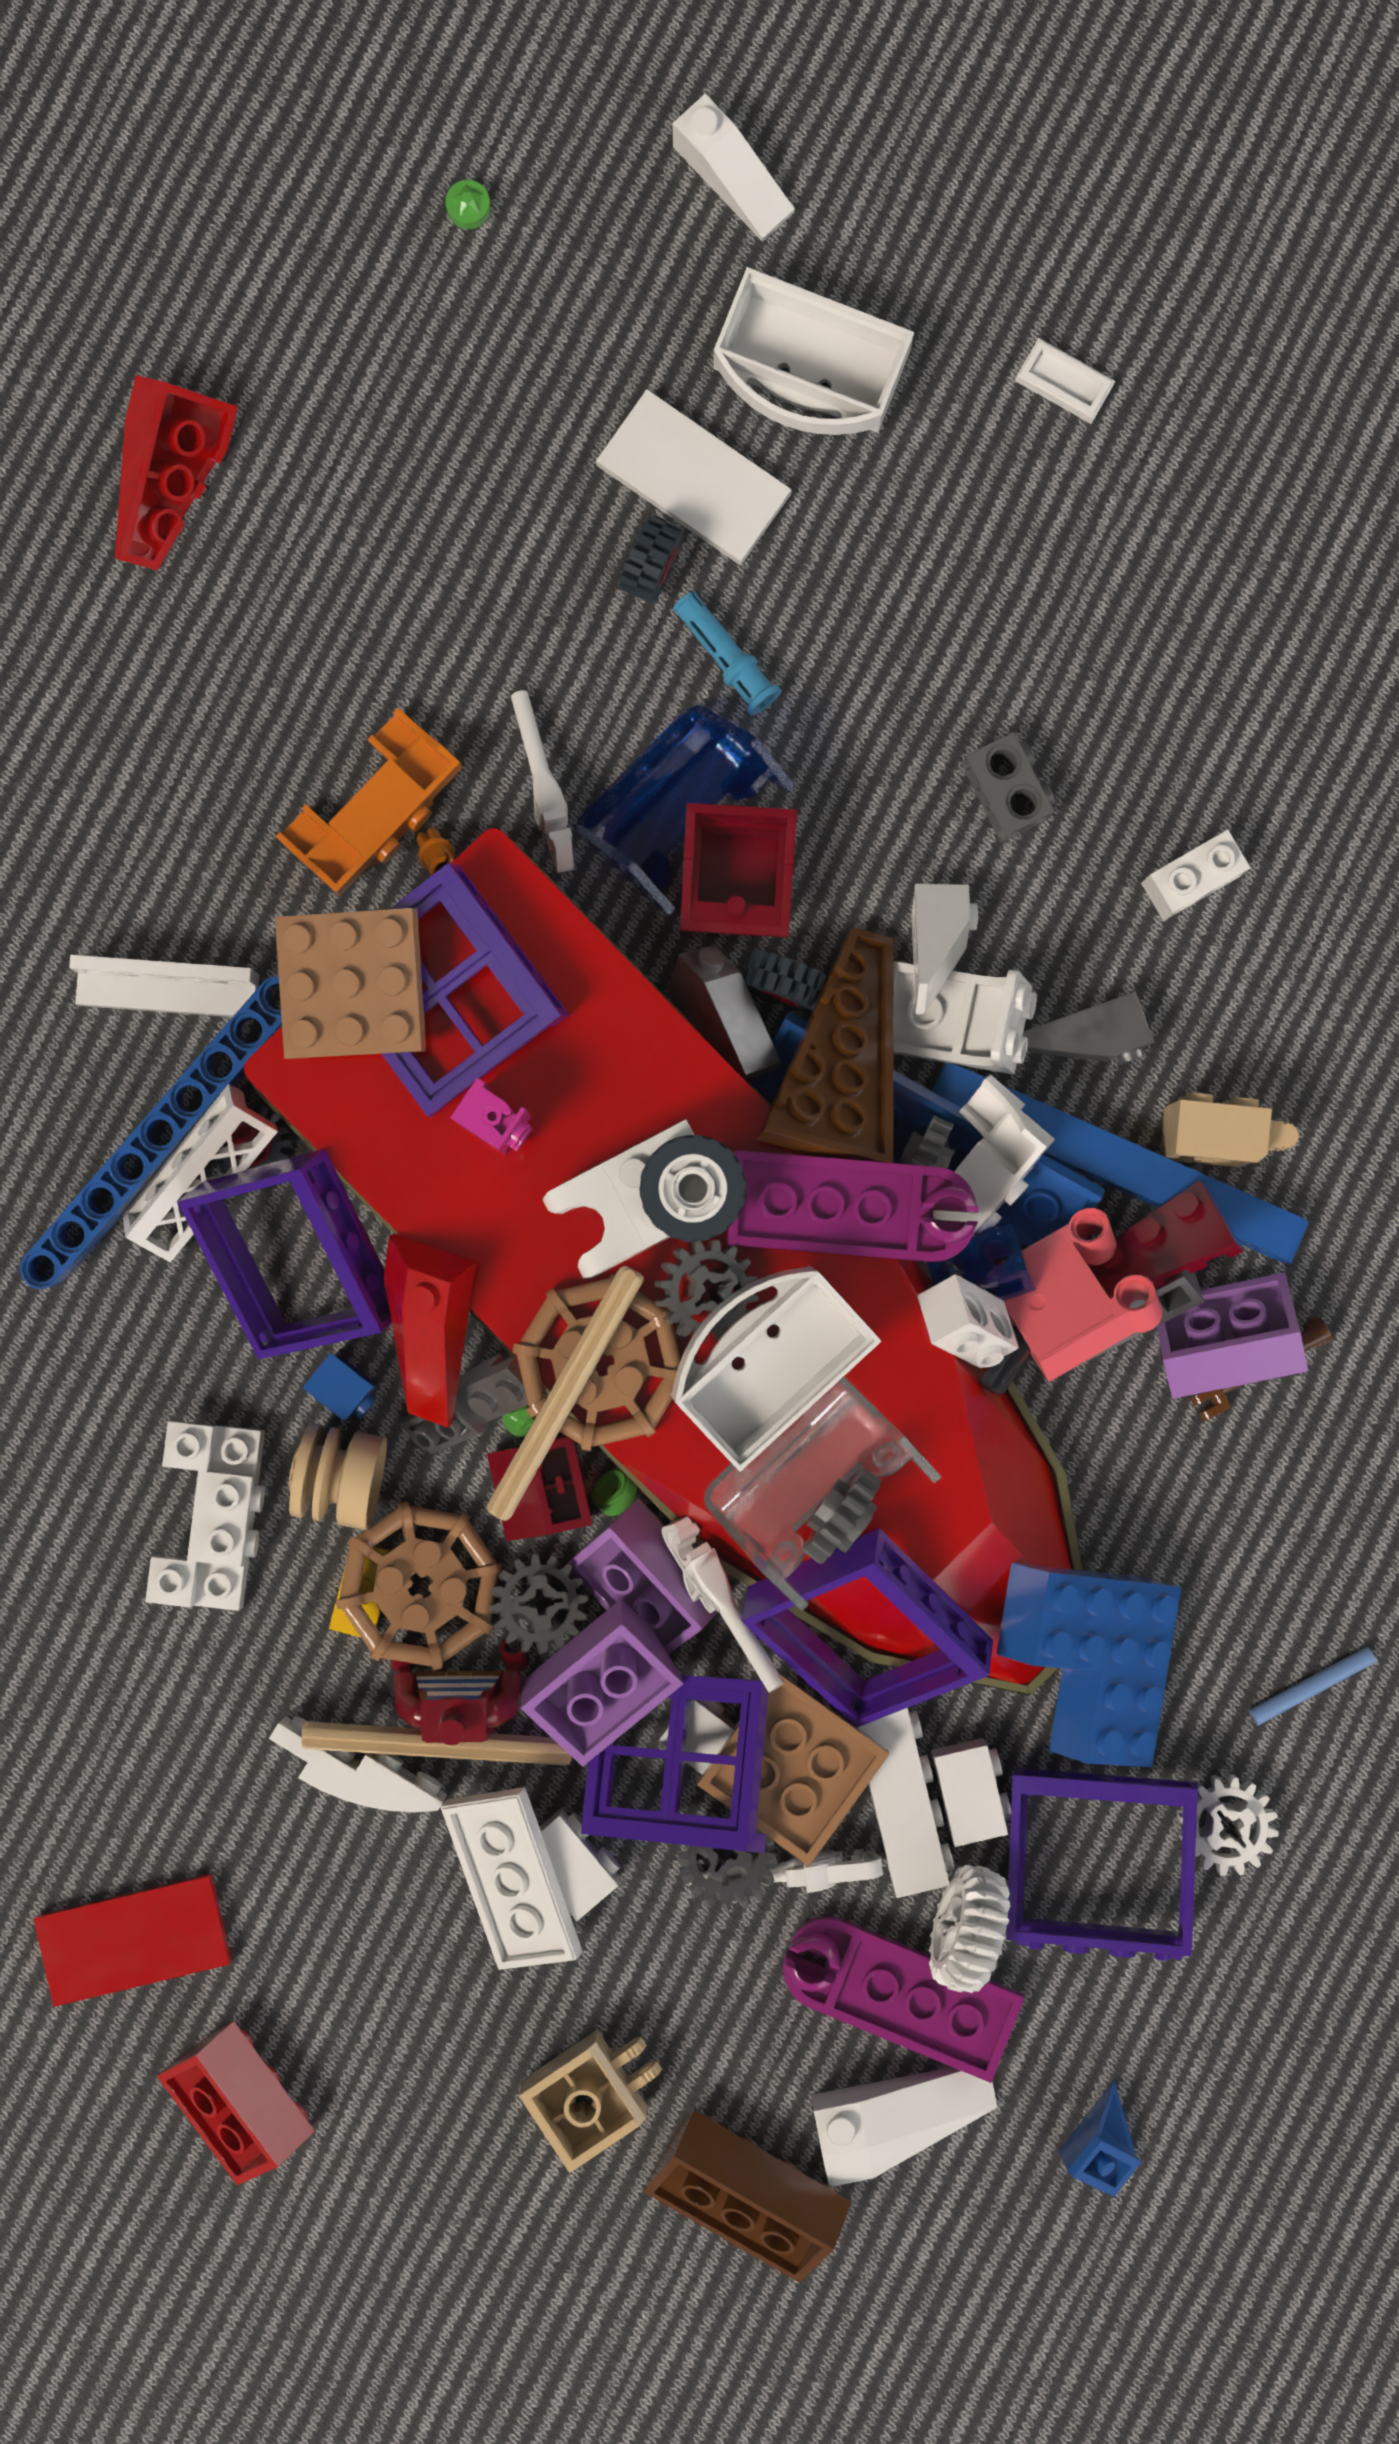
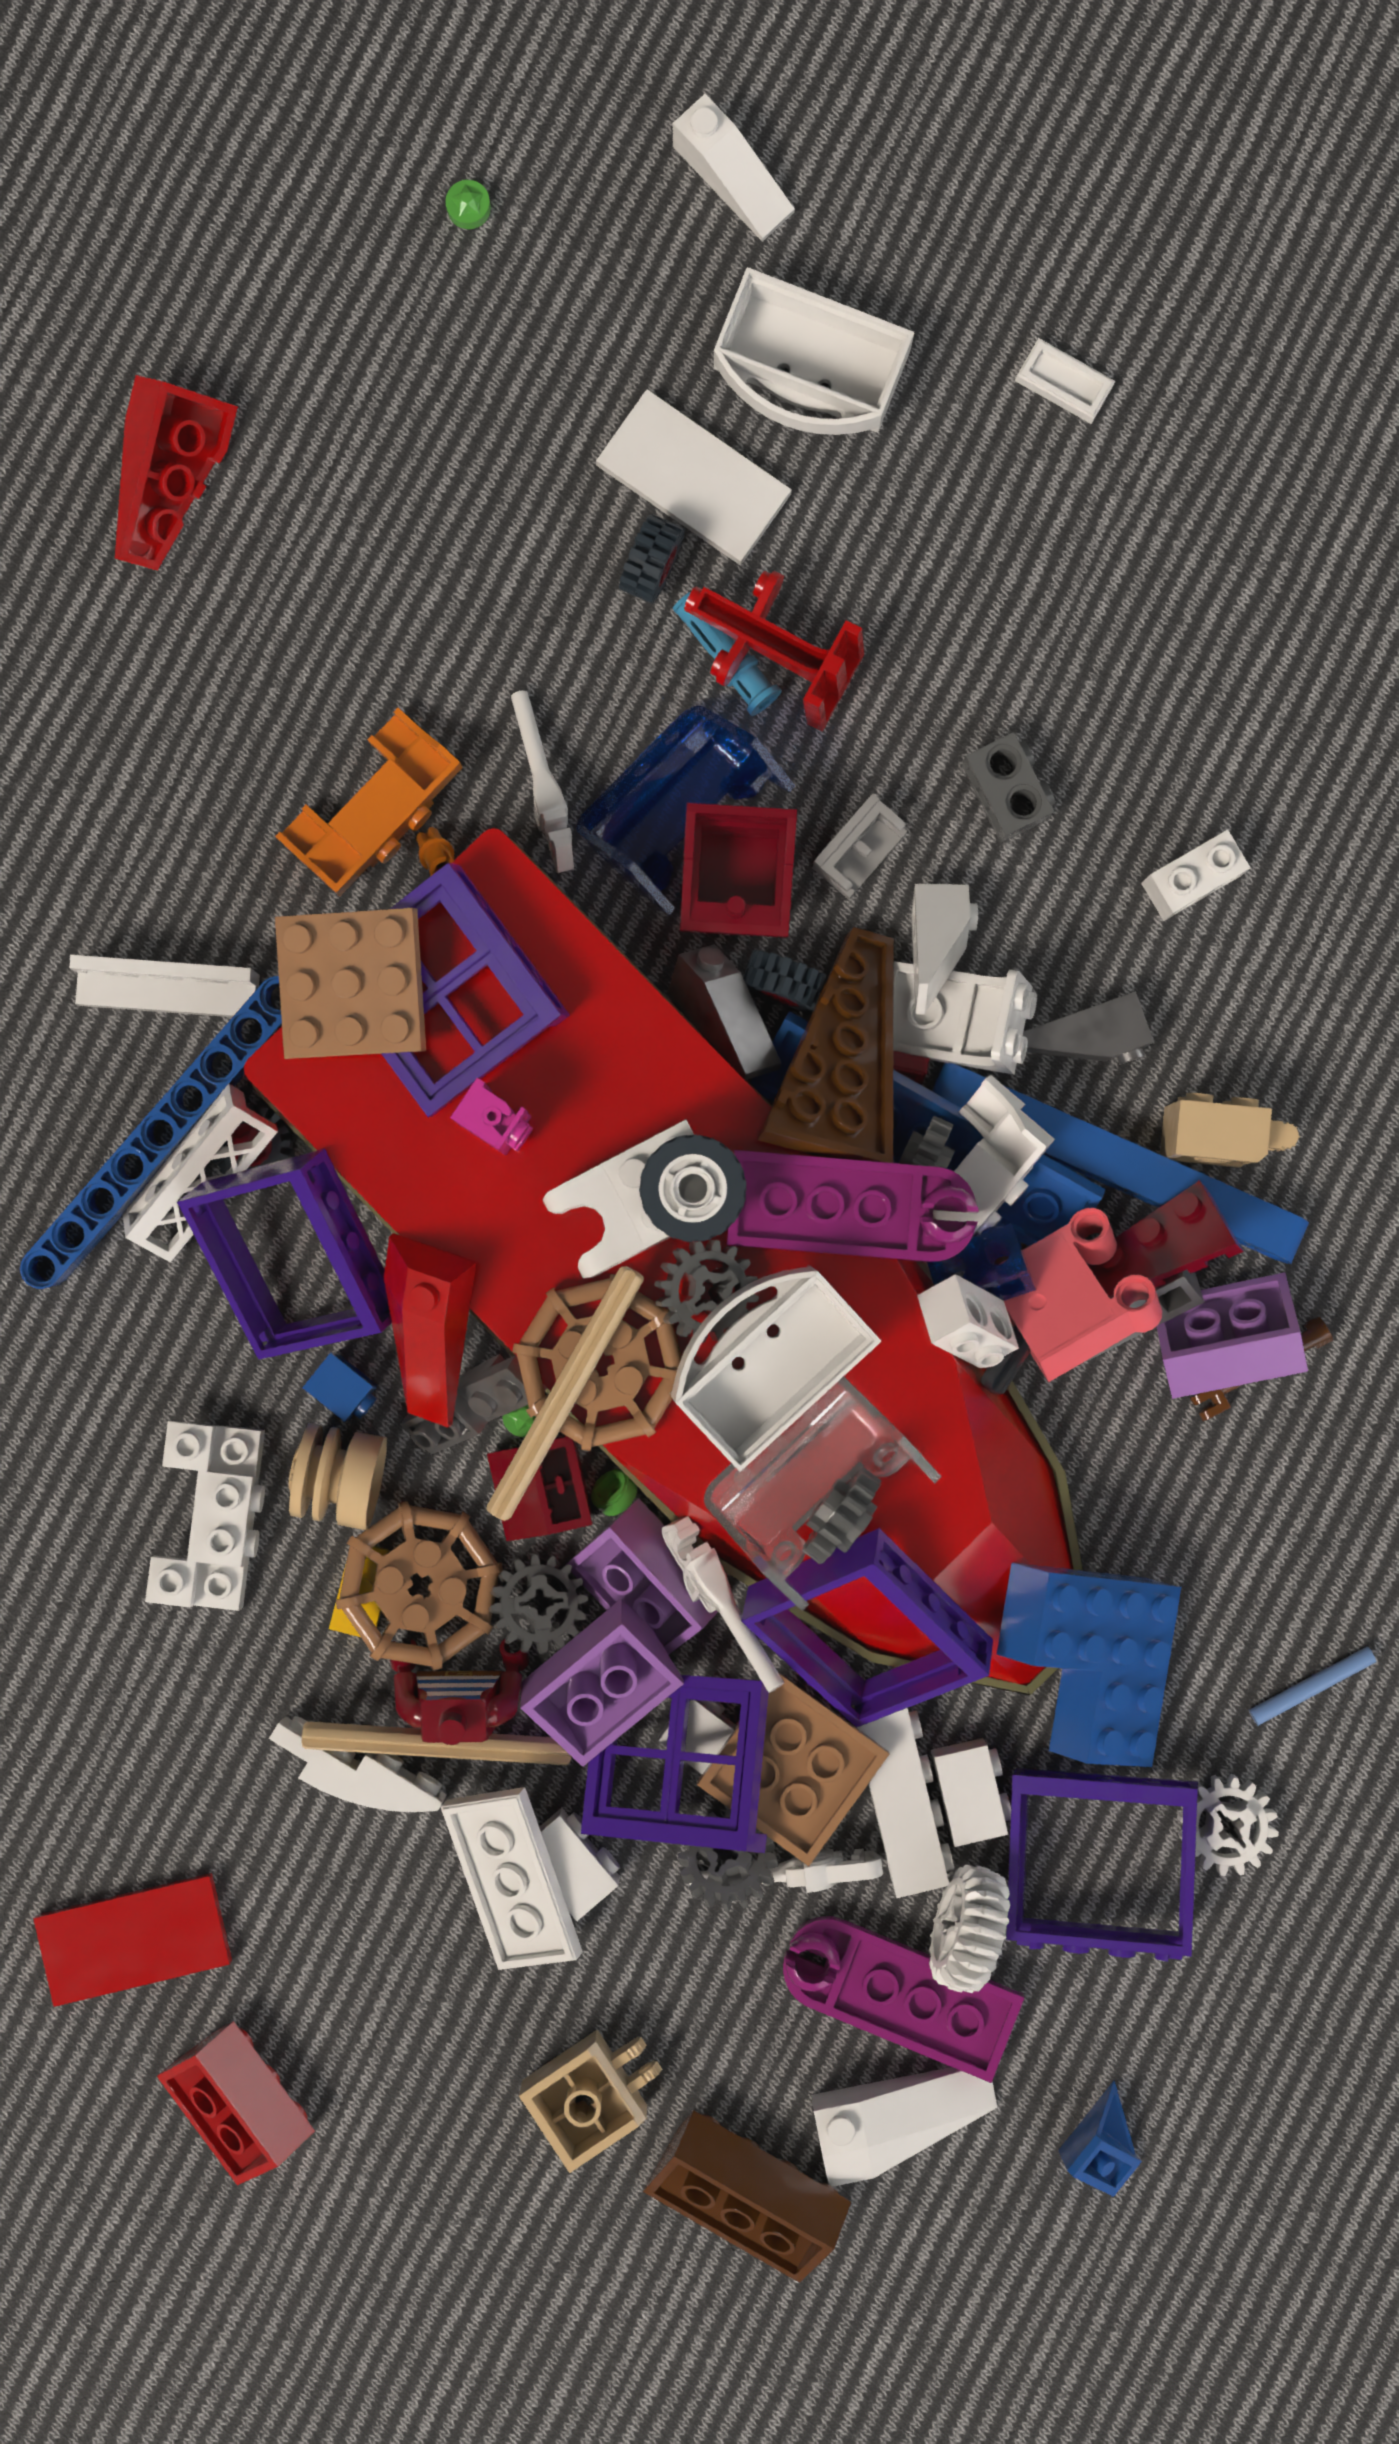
(826, 669): none -> red piece
(860, 846): none -> light grey hinge
(911, 1066): none -> dark red tile

